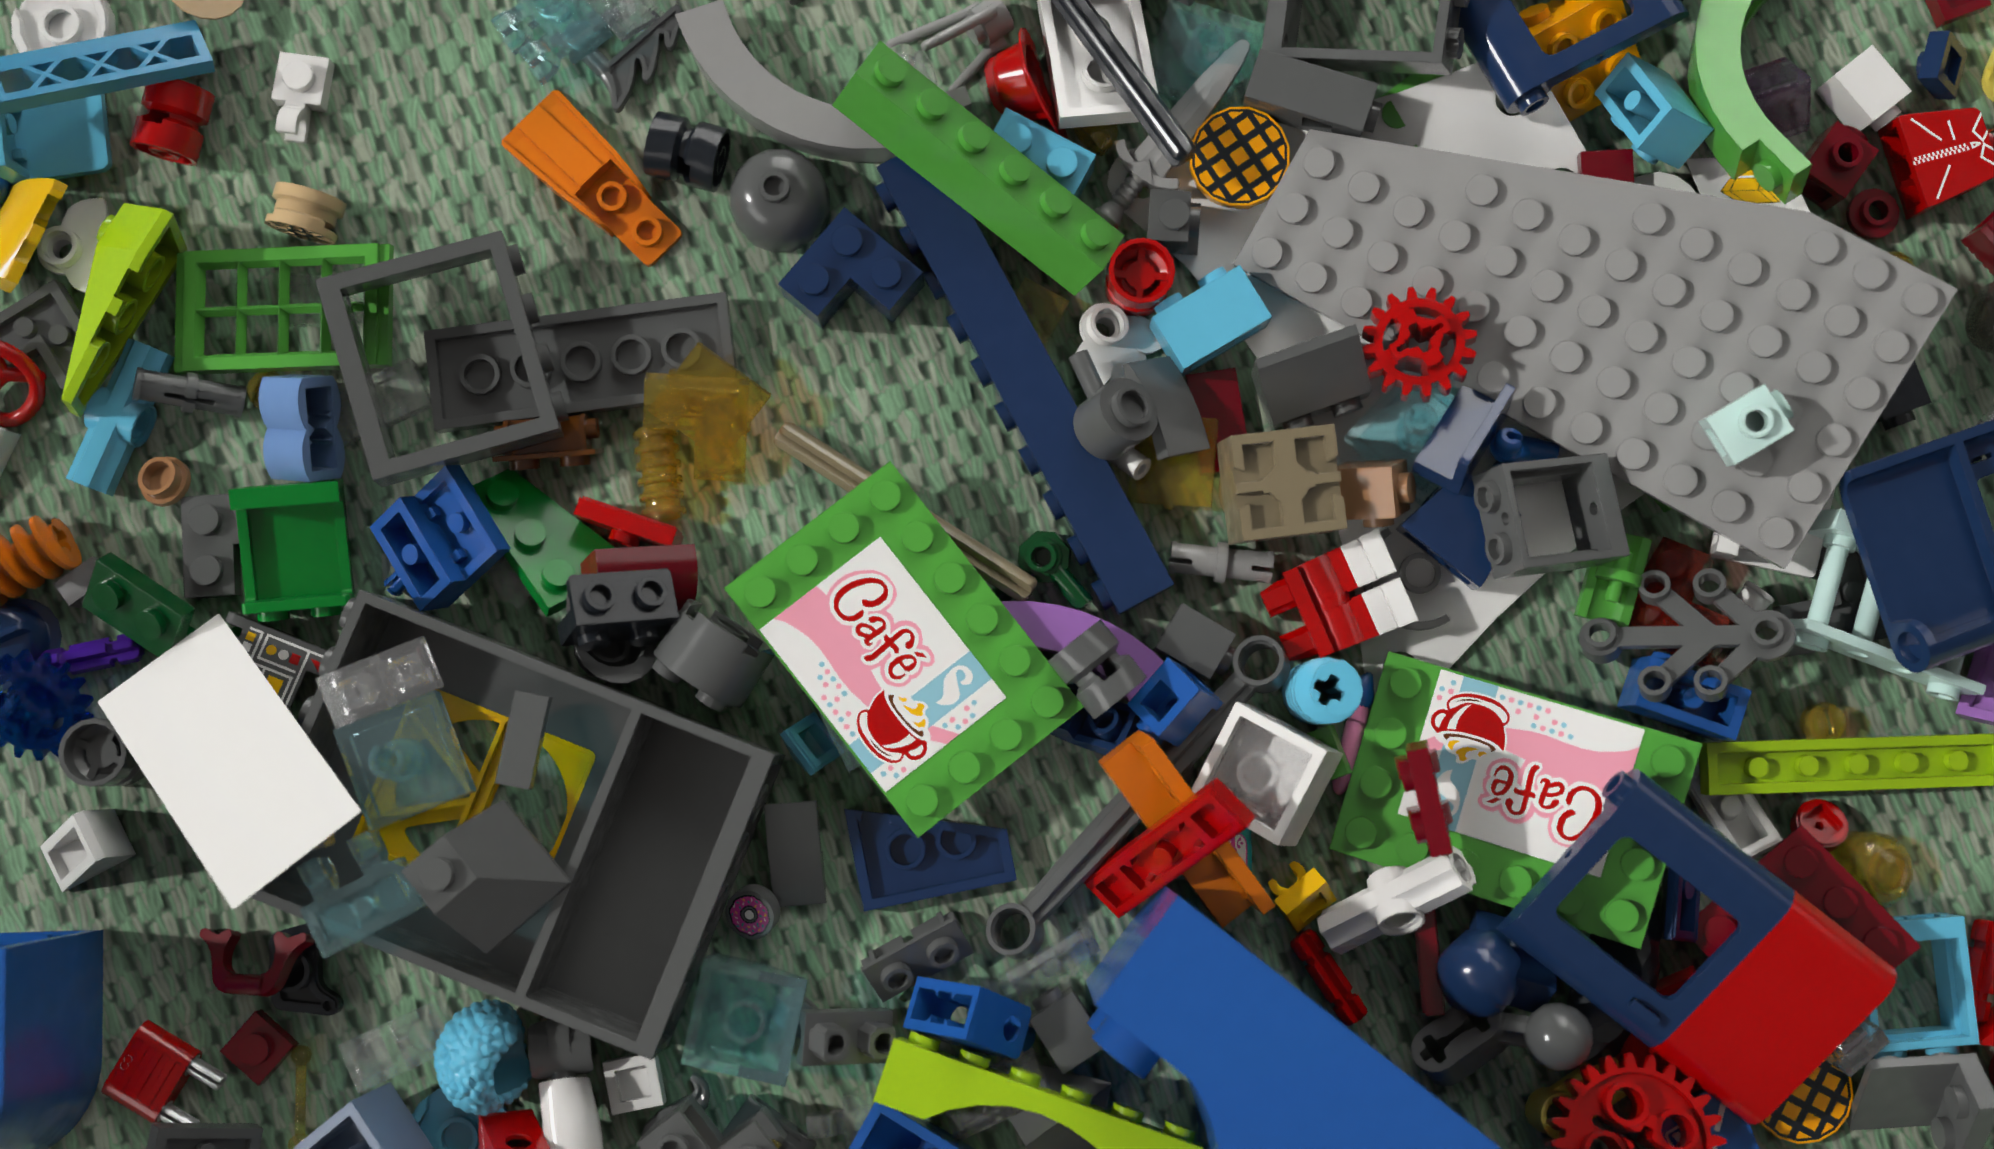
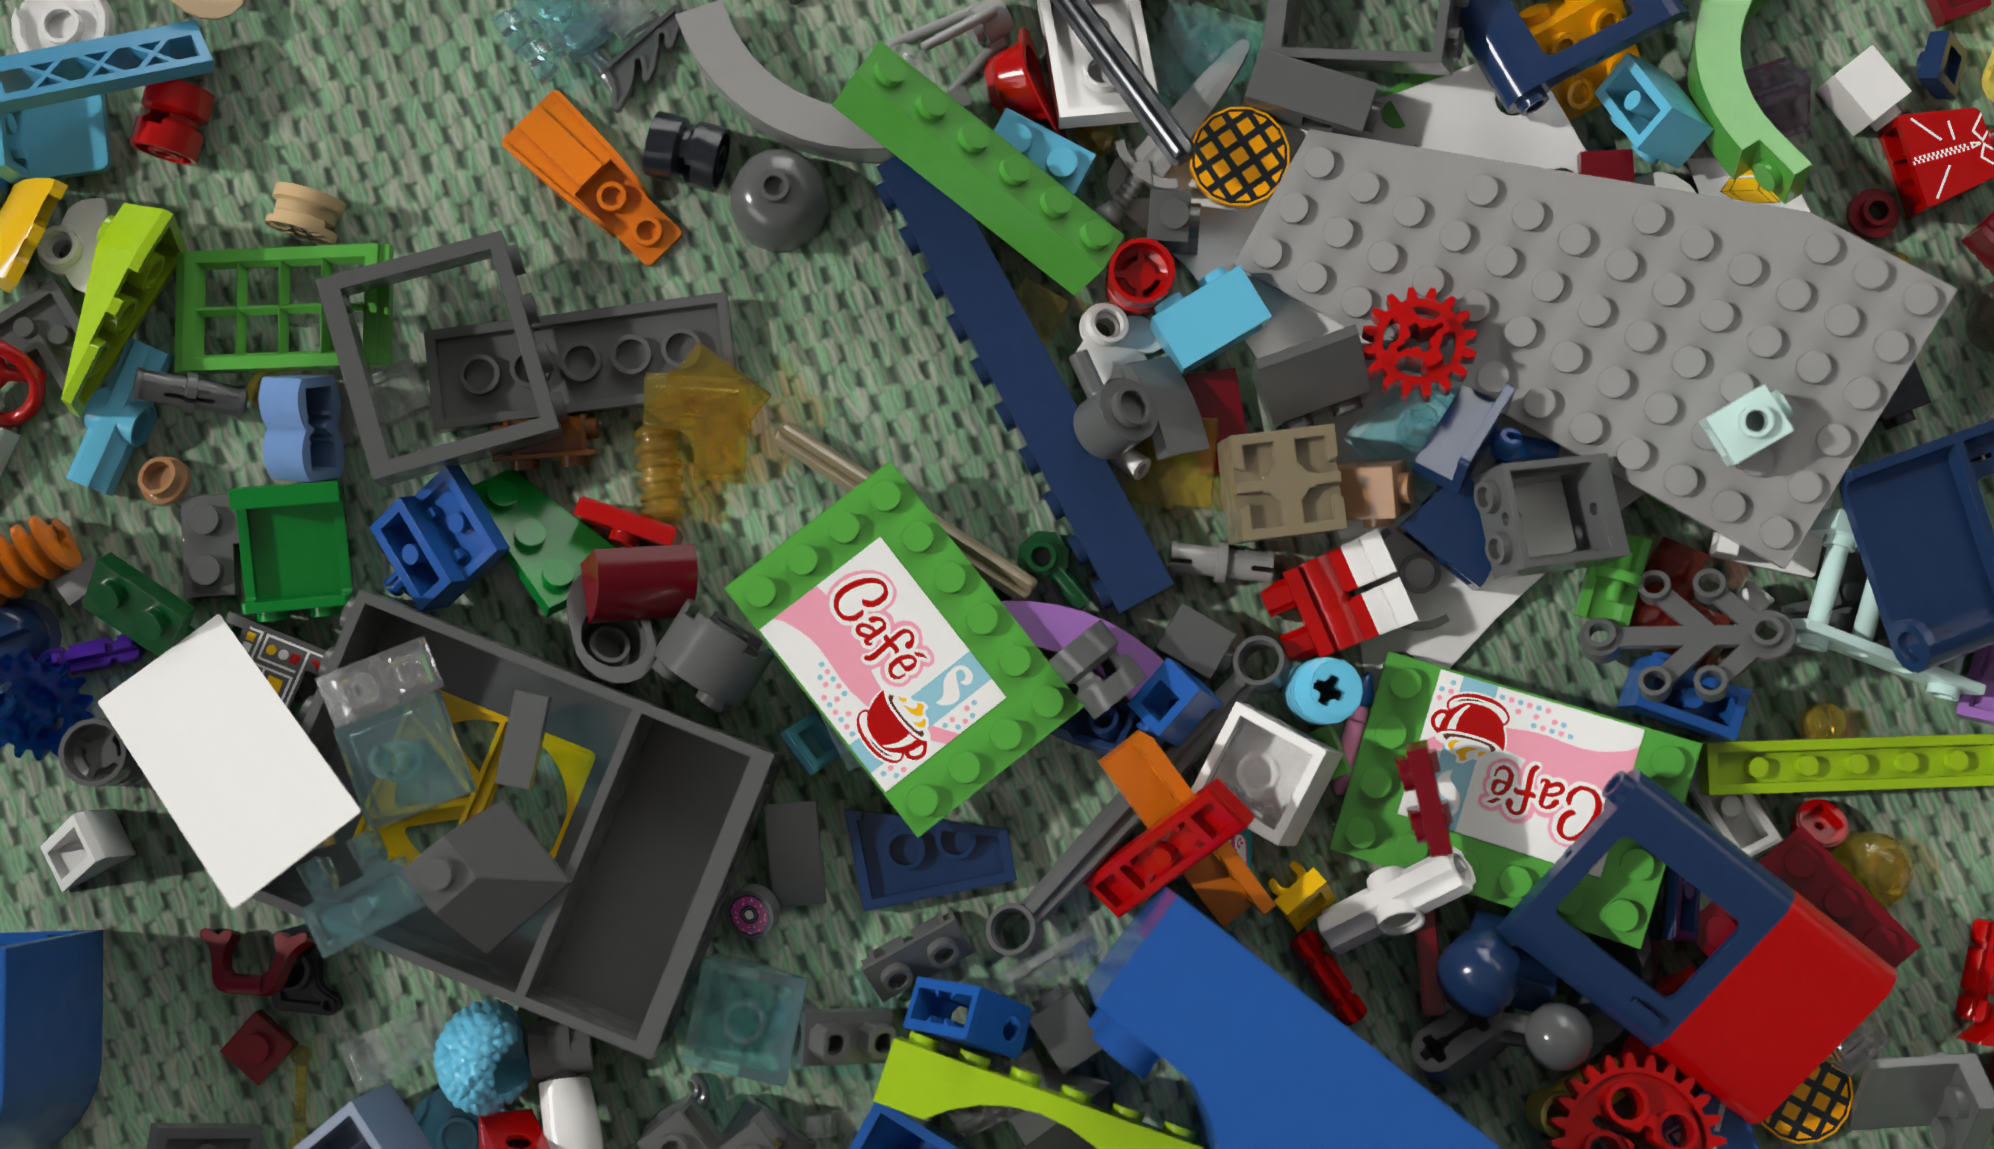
(155, 1072): red piece -> none
(300, 87): white plate -> none
(618, 608): black bracket -> none
(634, 1083): white plate -> none
(849, 260): dark blue brick -> none
(1837, 162): dark red brick -> none
(1952, 984): medium azure window -> none

